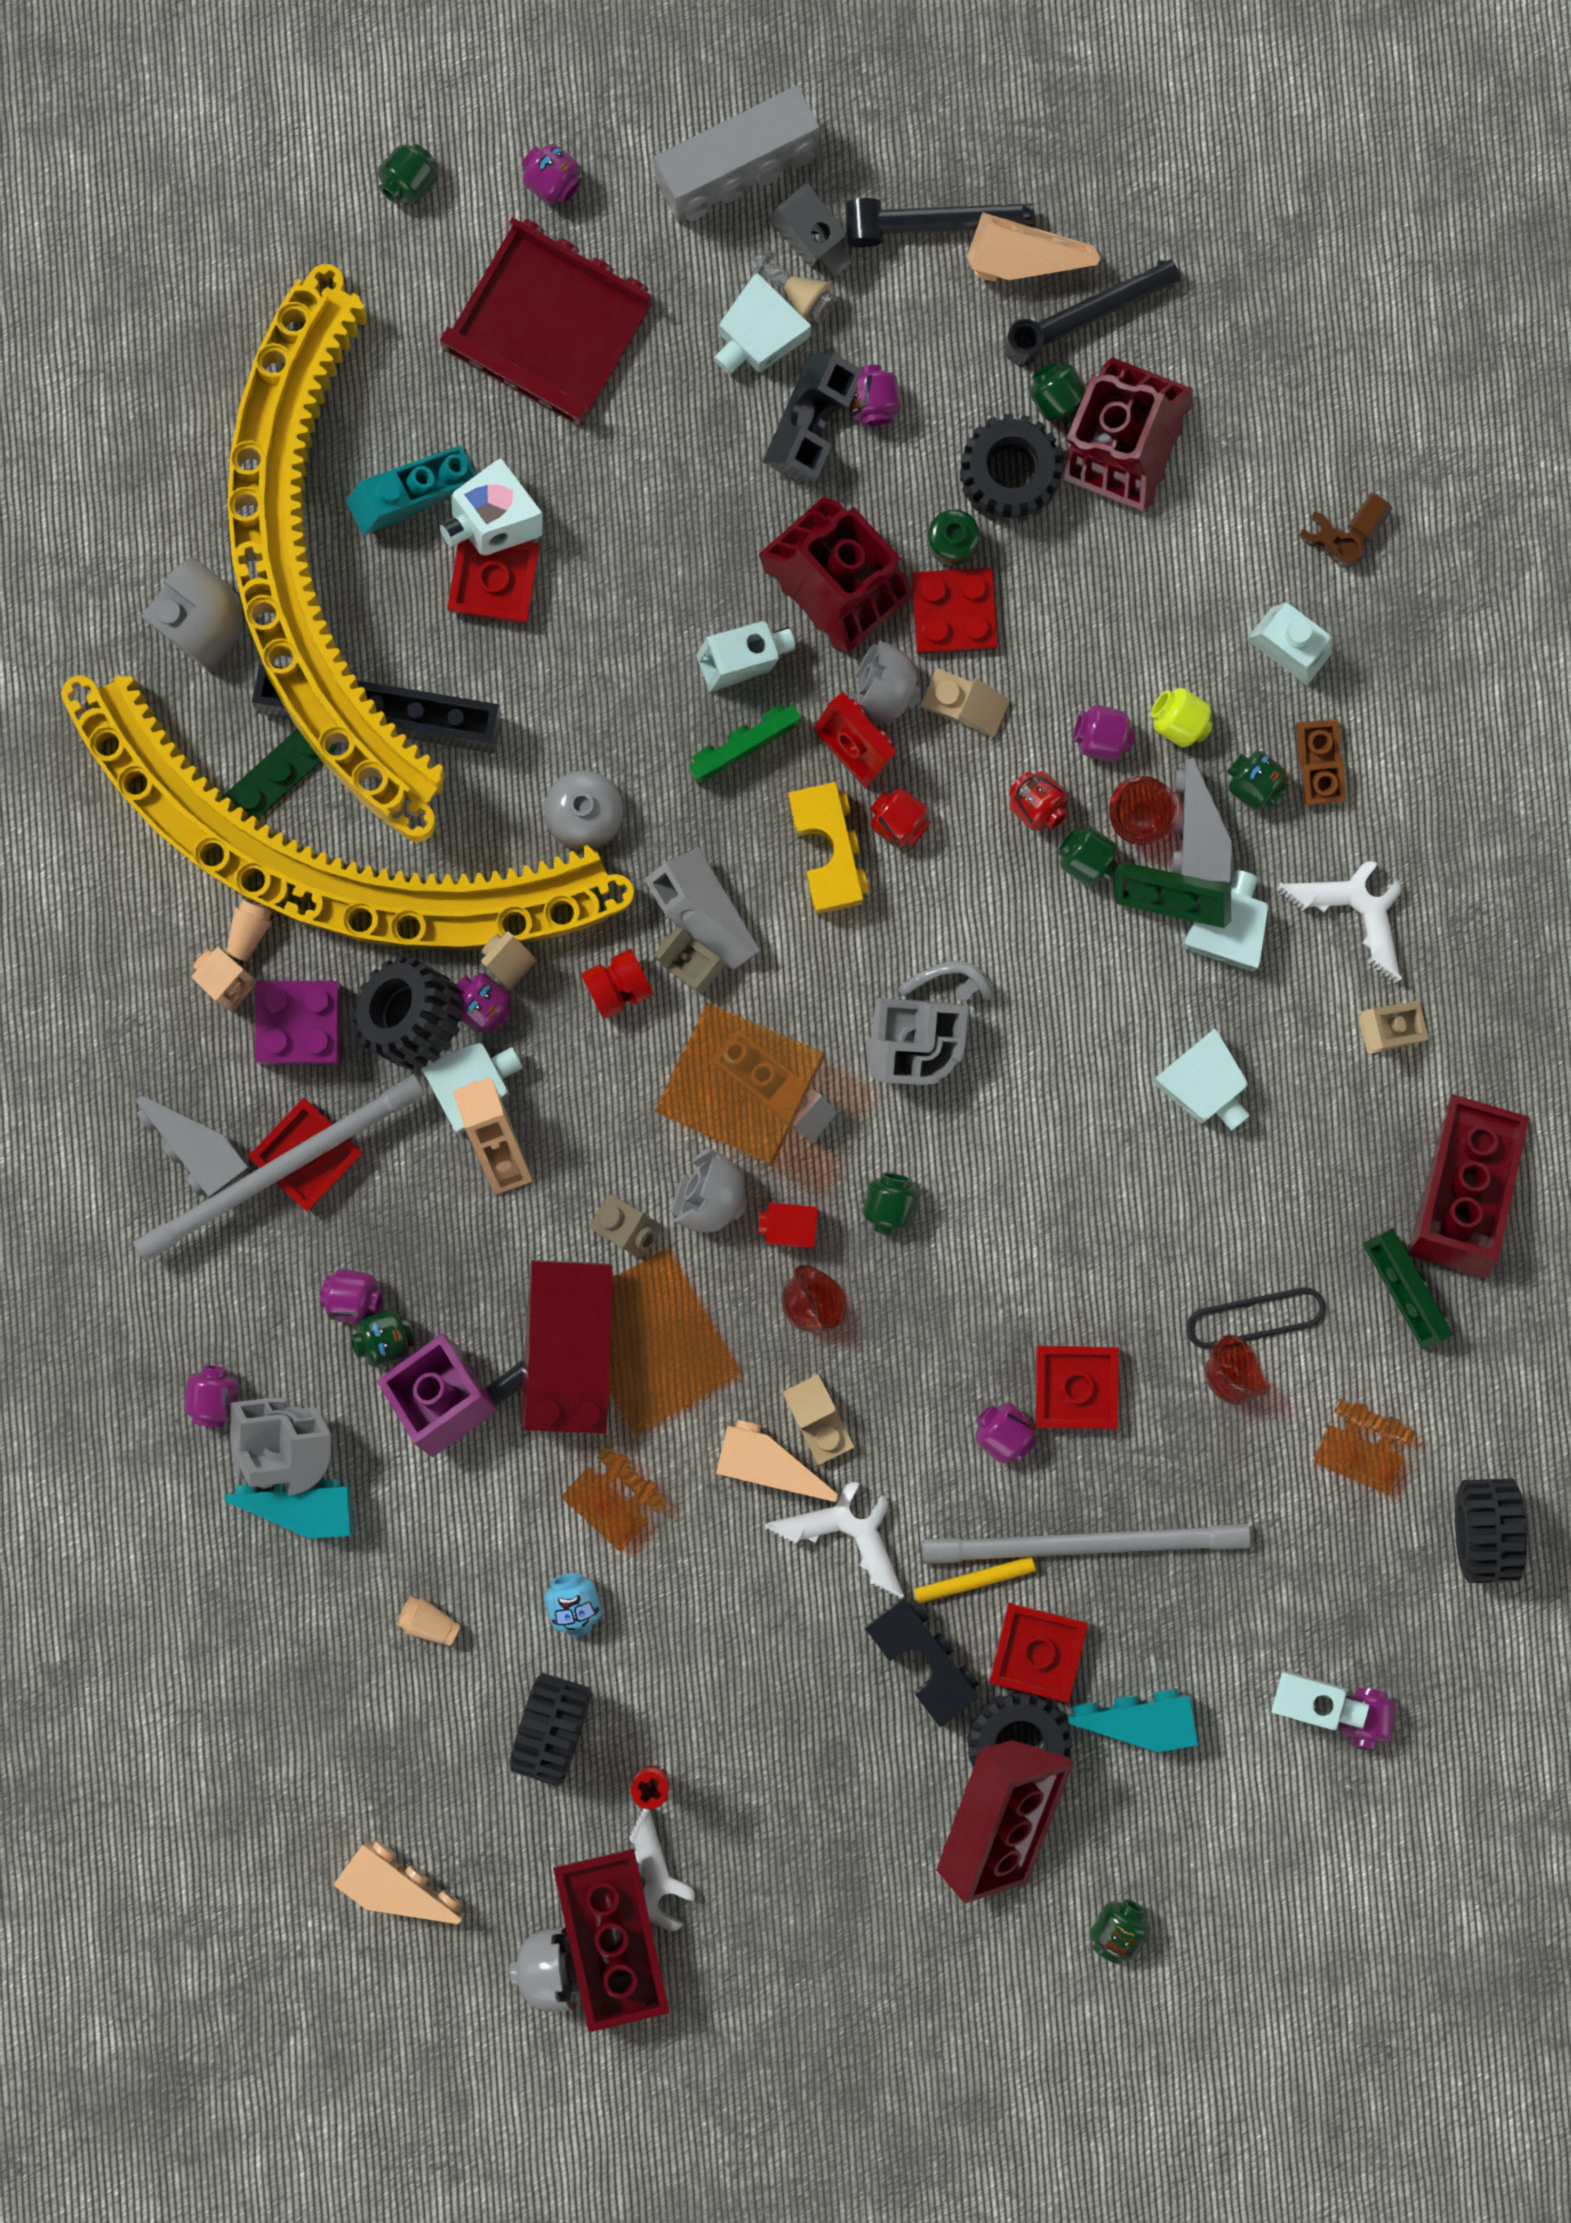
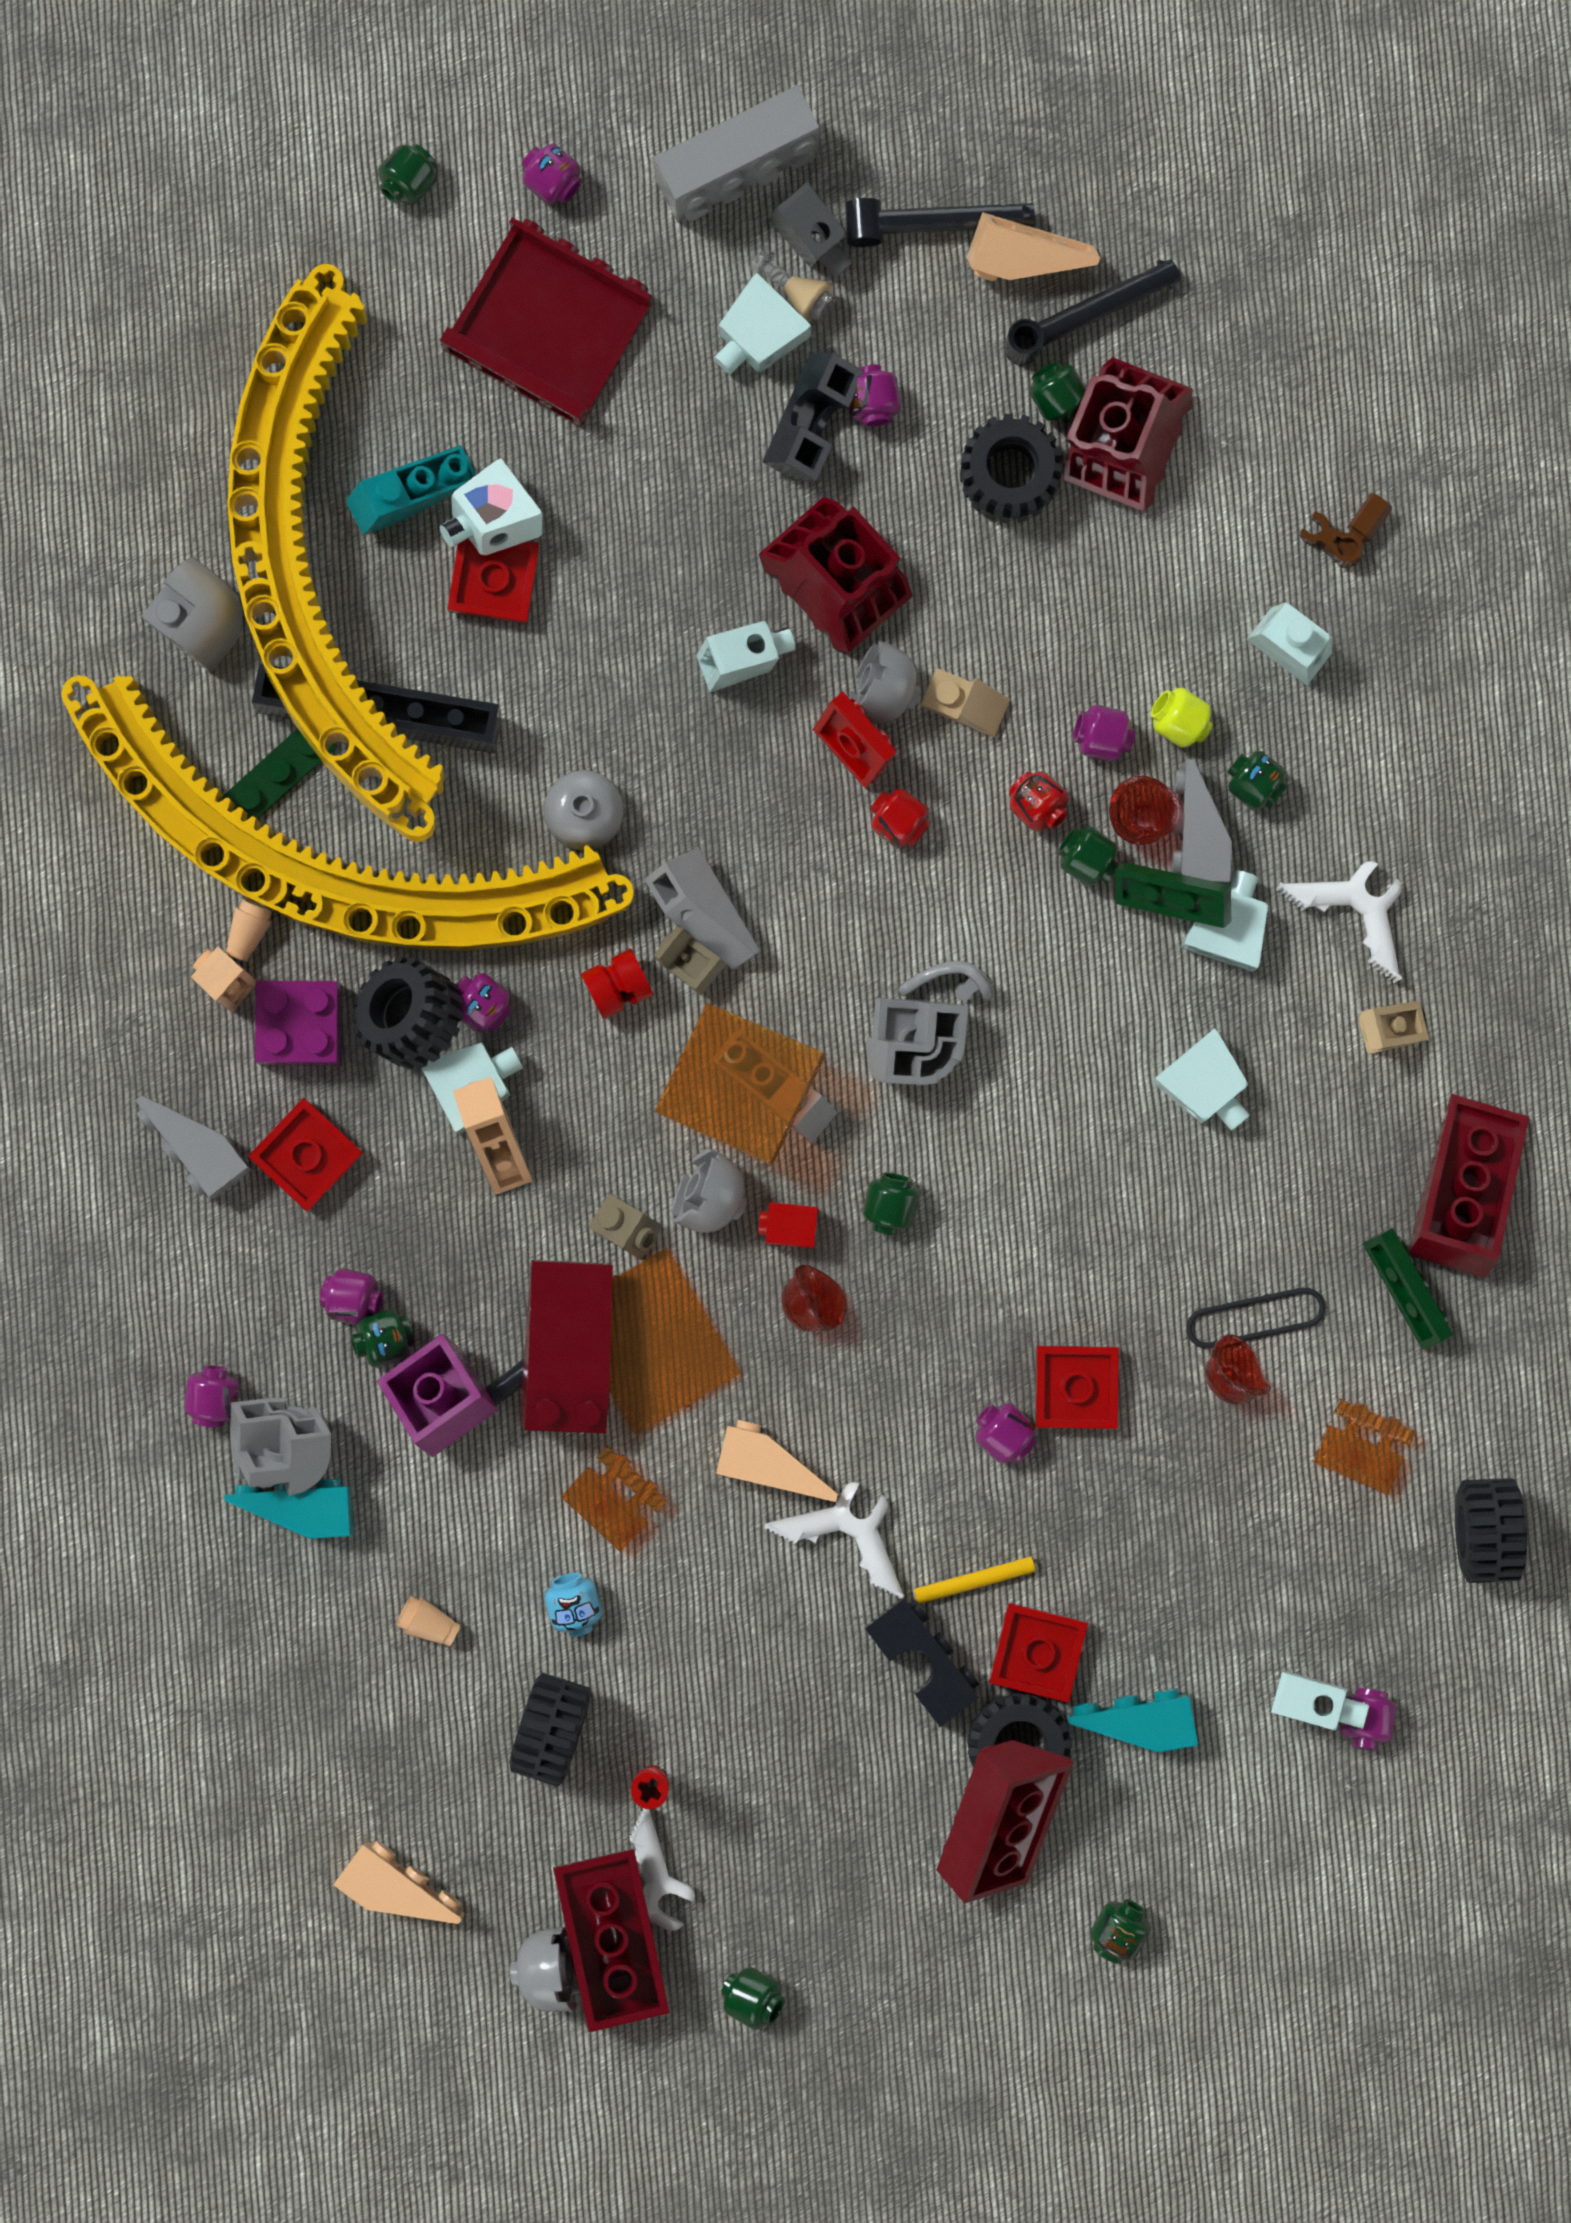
(170, 1233): light grey piece -> none
(507, 959): tan slope -> none
(744, 743): green plate -> none
(752, 1998): none -> dark green head
(818, 1419): tan slope -> none
(822, 812): yellow arch -> none
(953, 537): dark green head -> none
(954, 610): red plate -> none
(1214, 1537): light grey piece -> none
(1320, 761): dark orange slope -> none

